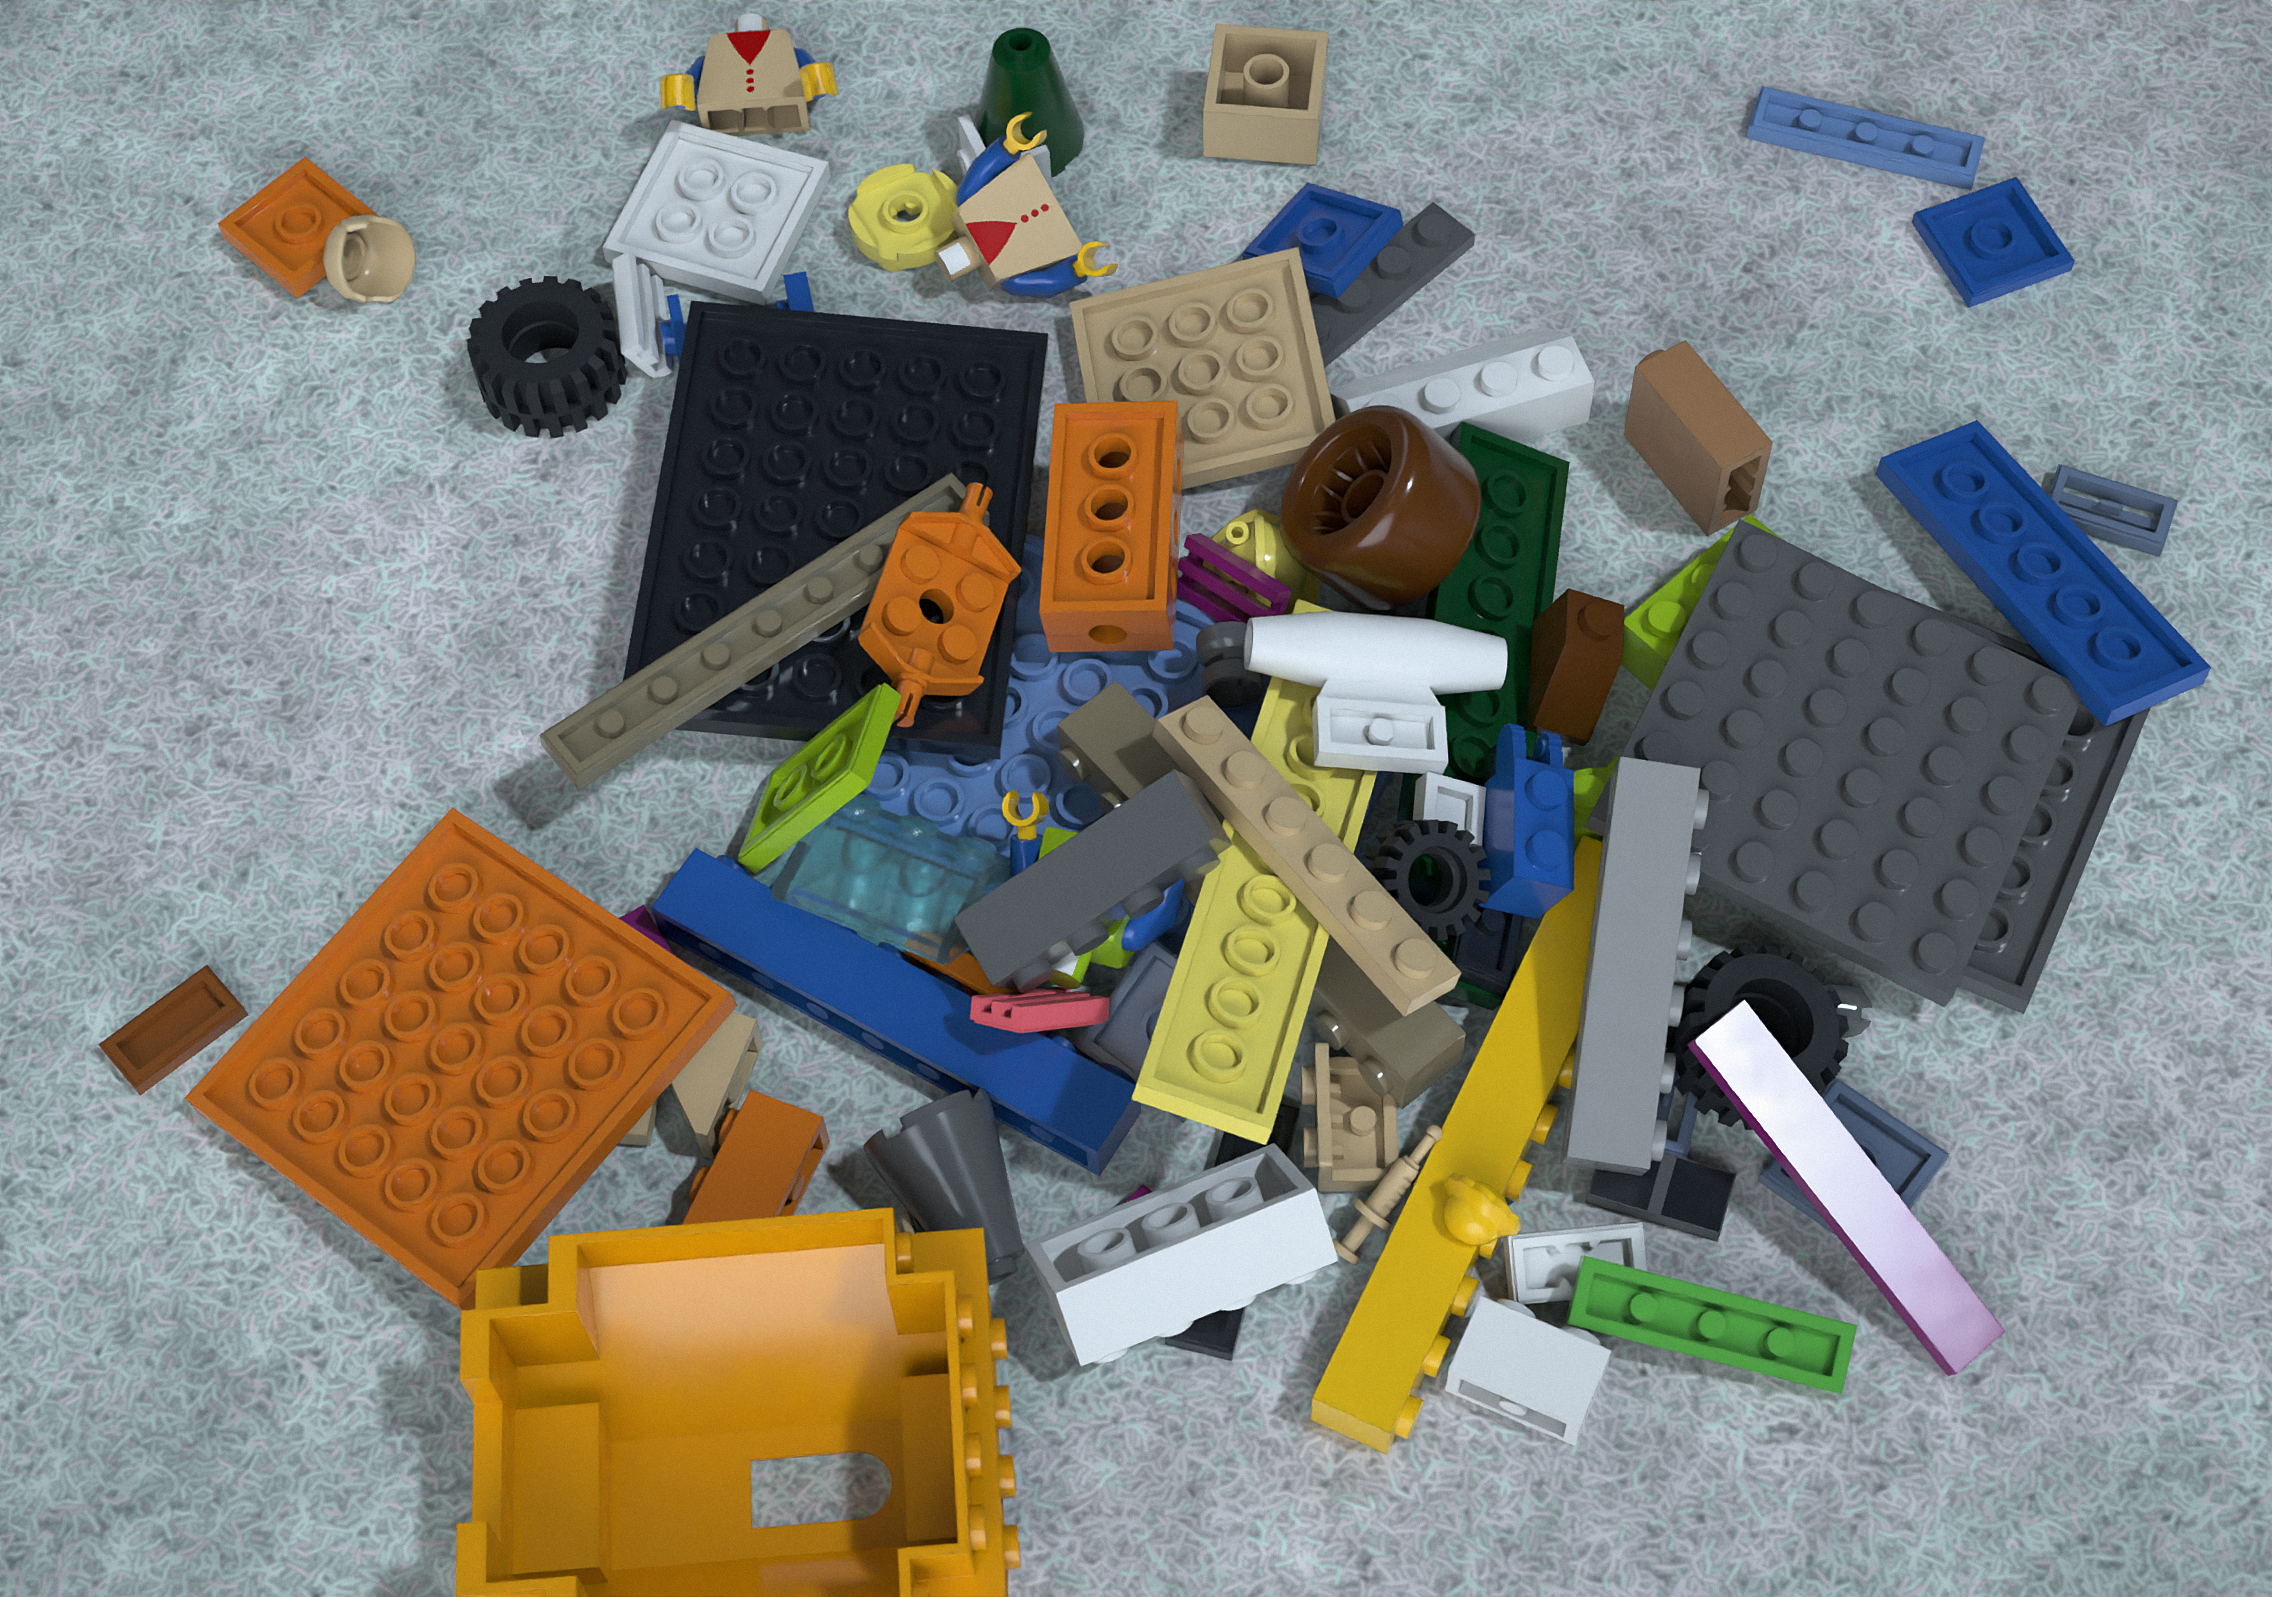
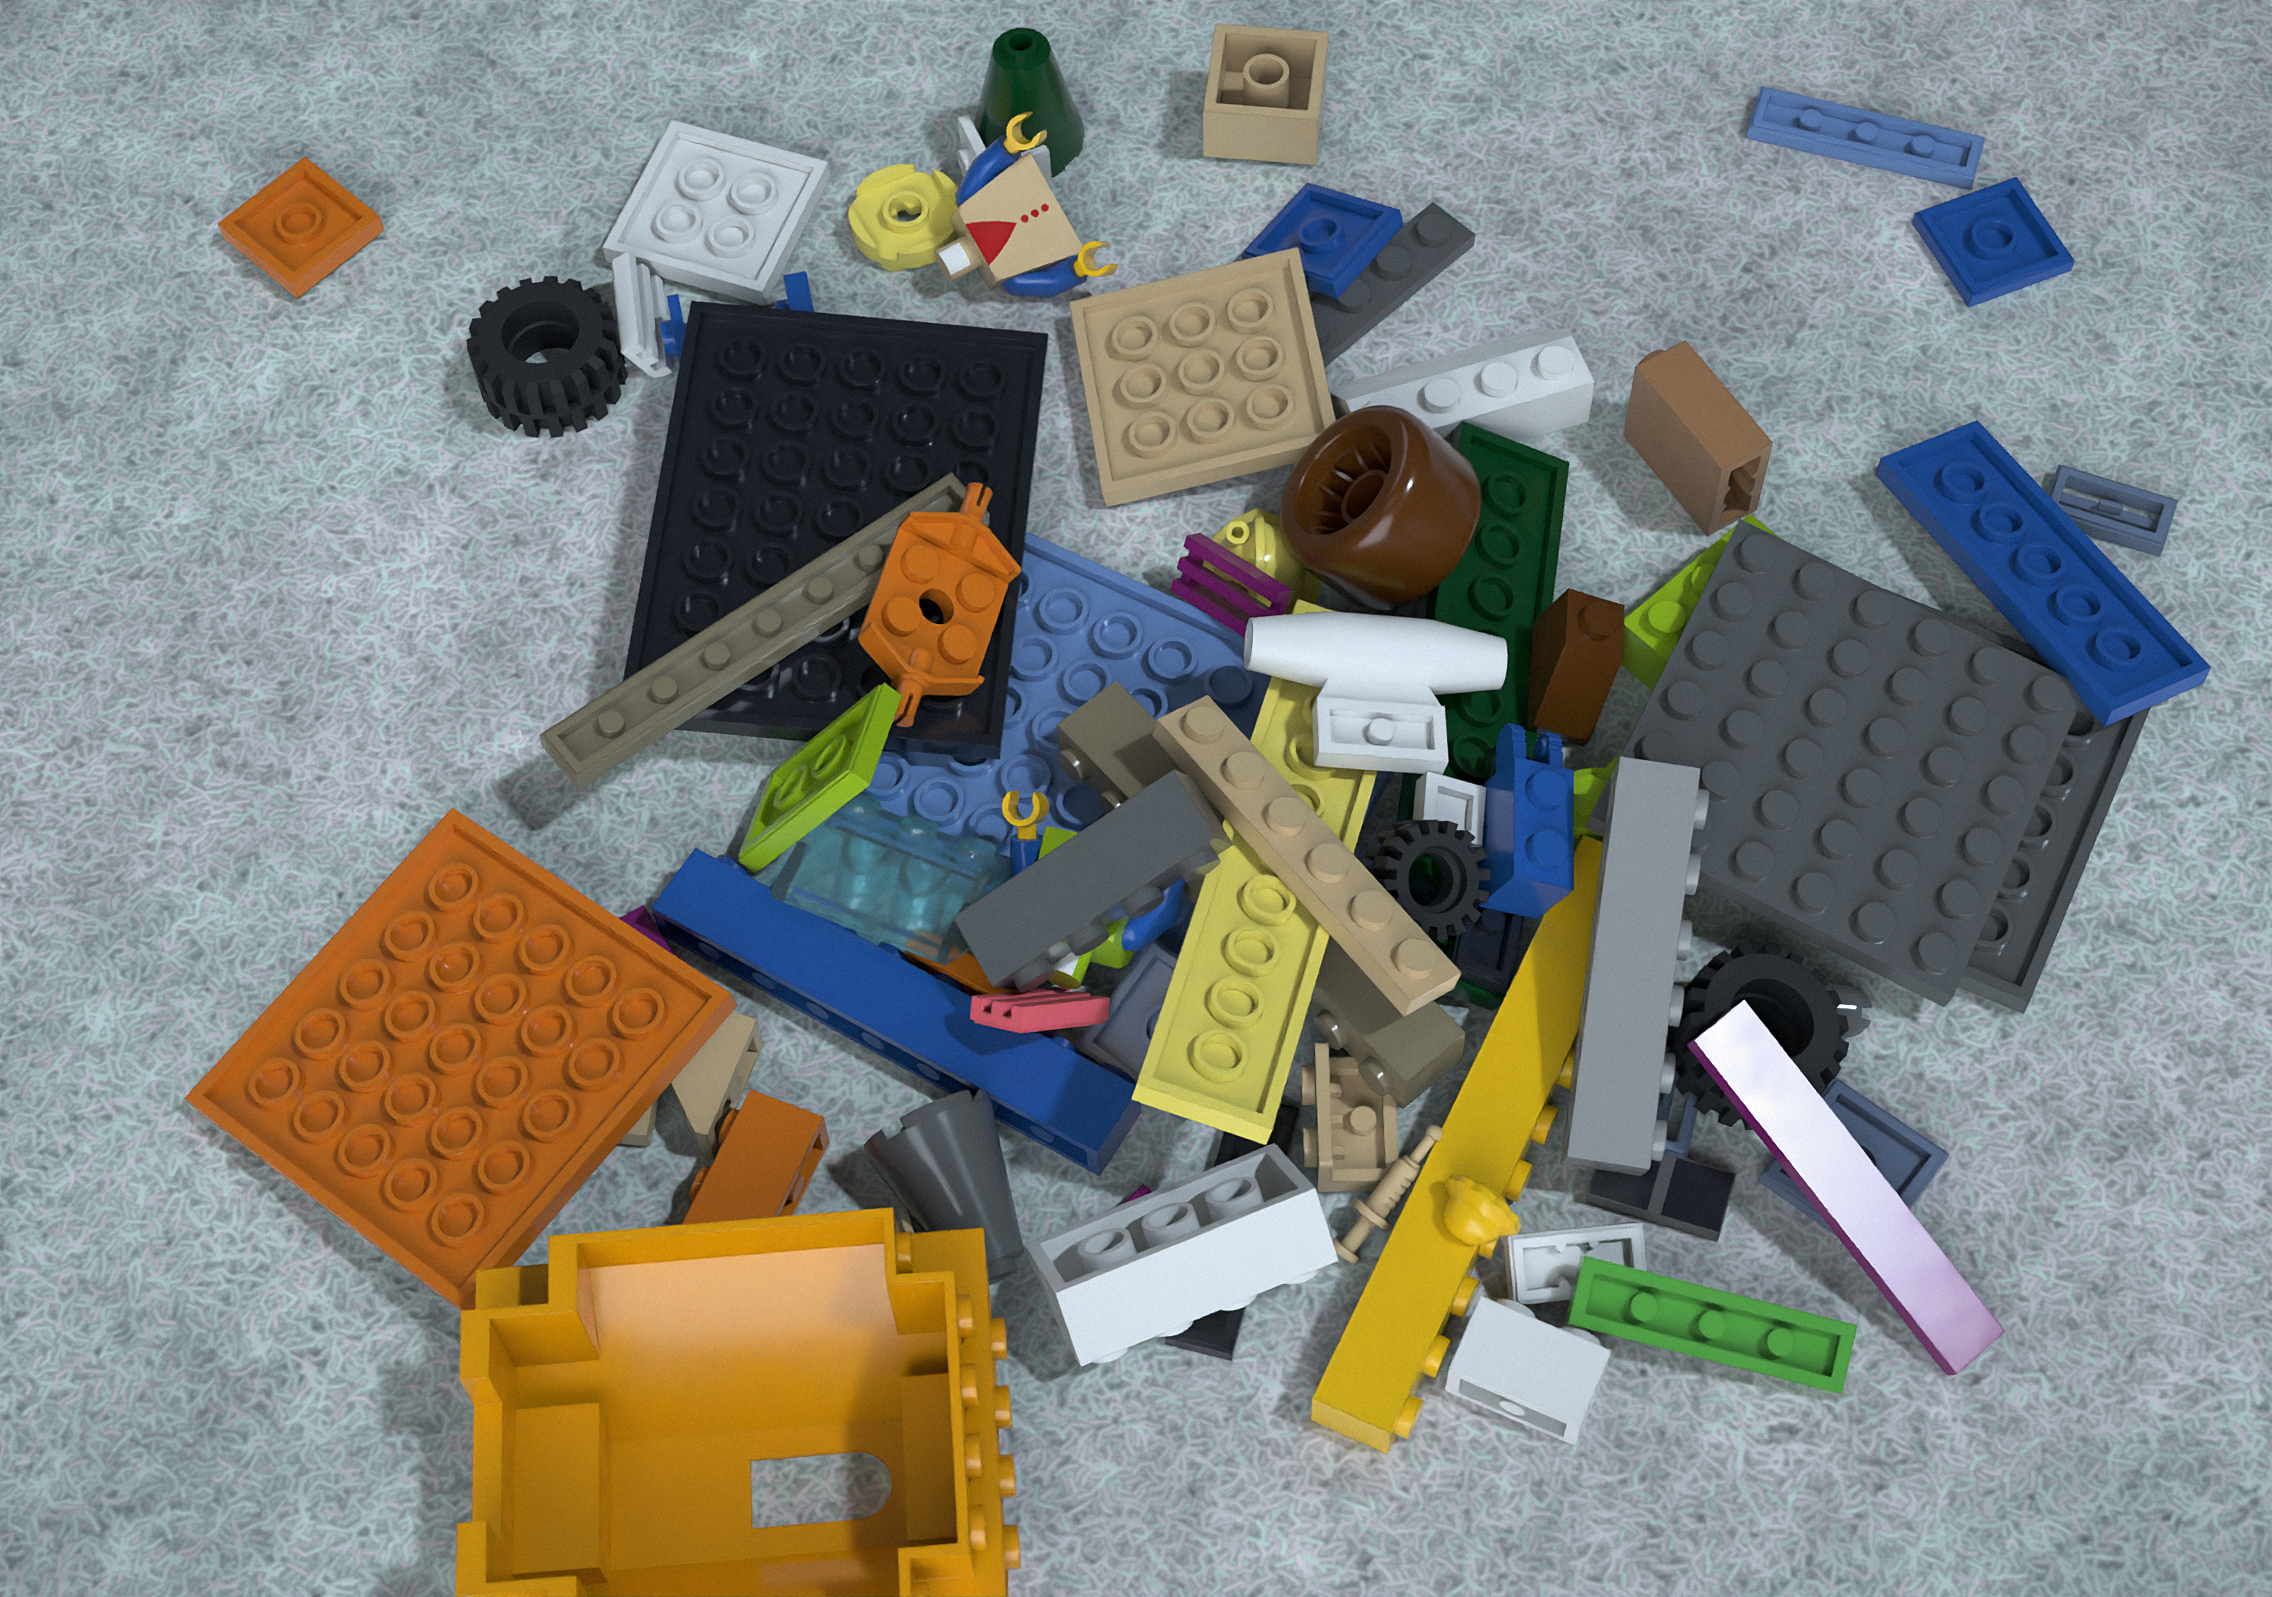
(173, 1030): dark orange tile -> none
(369, 258): tan hair -> none
(750, 82): tan torso -> none
(1112, 527): orange brick -> none
(1225, 677): dark grey wheel -> none

